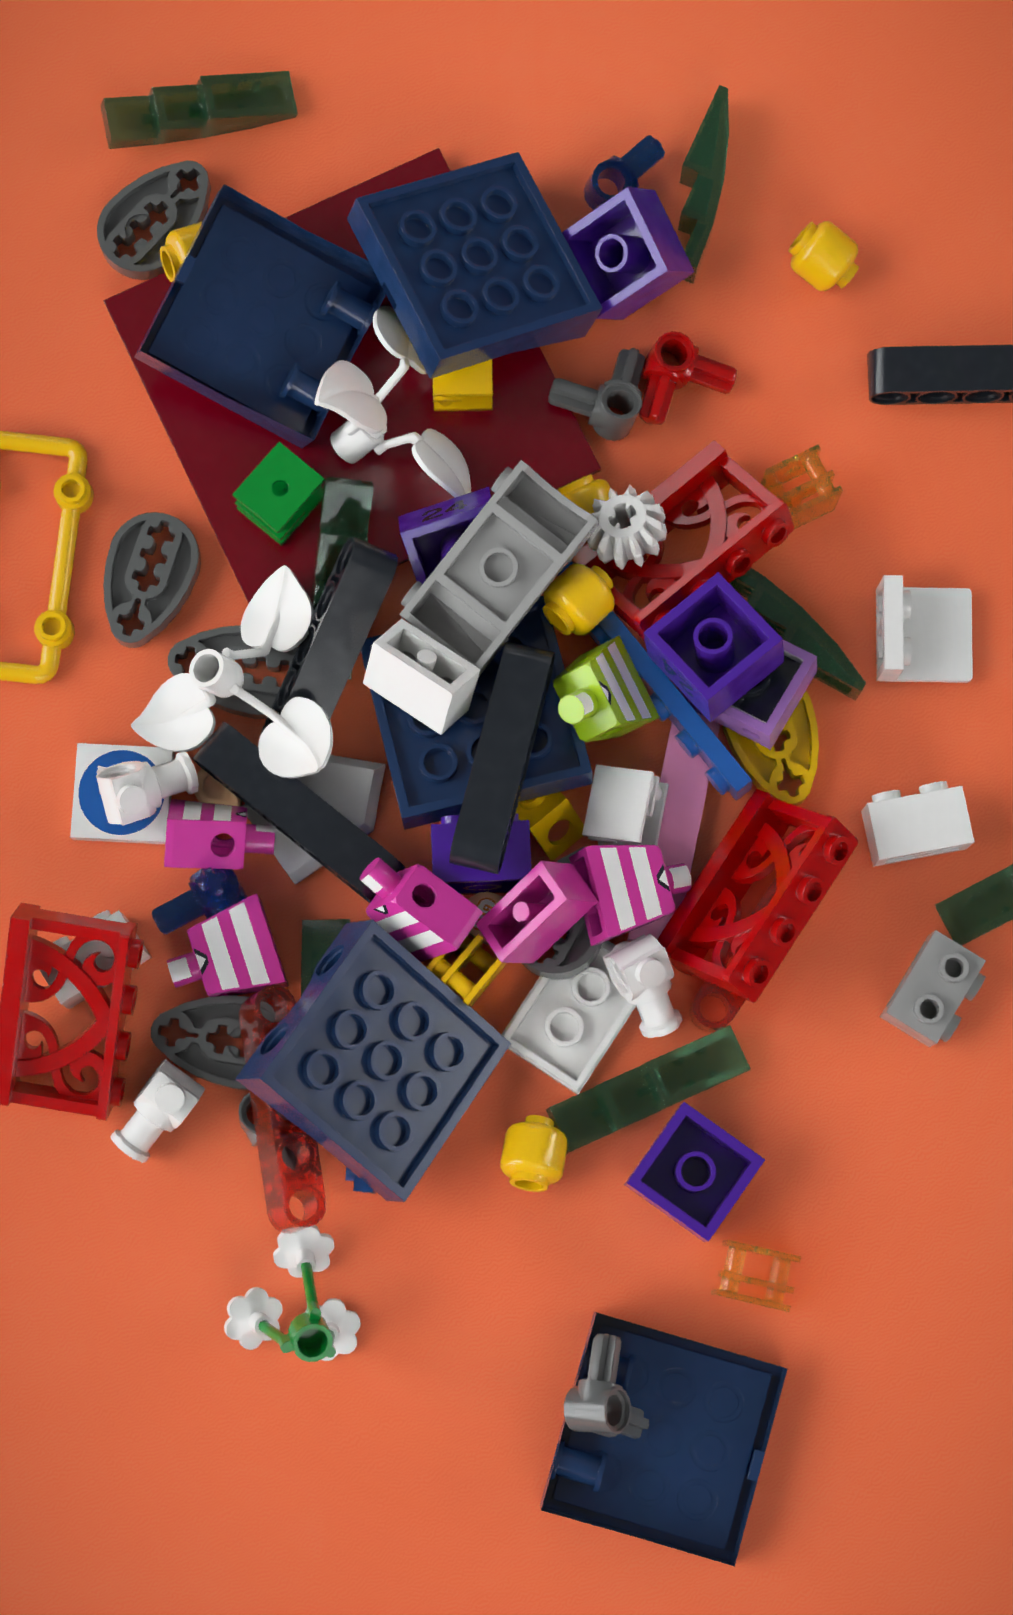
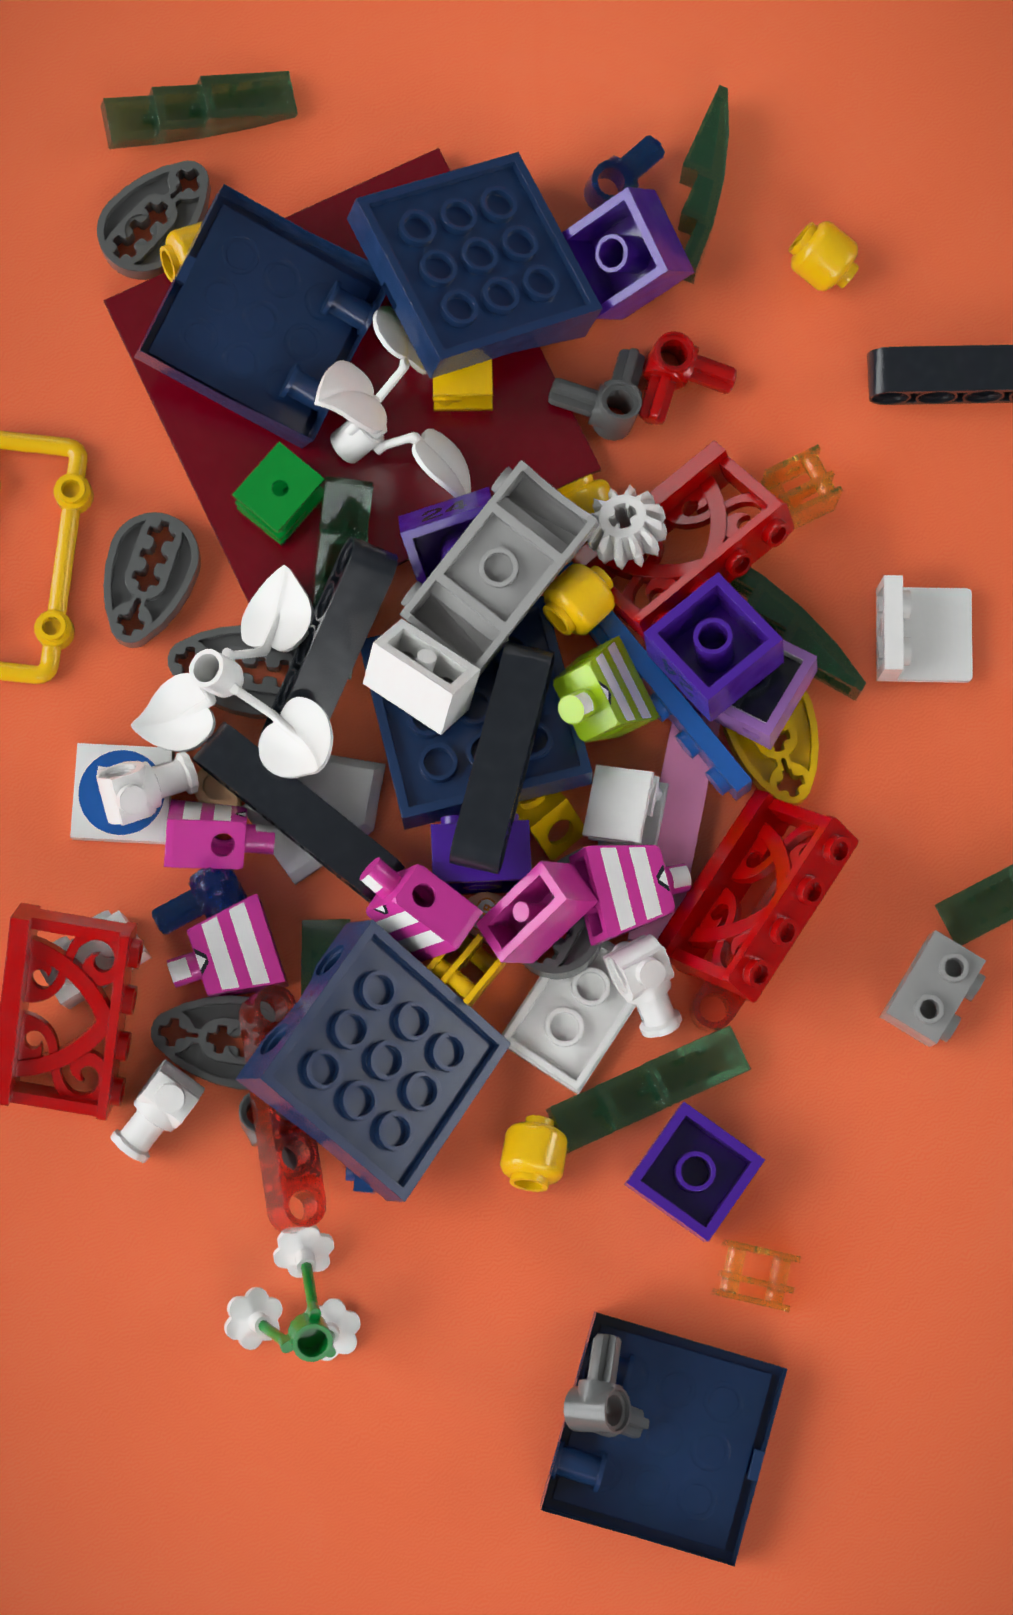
(917, 823): white brick -> none

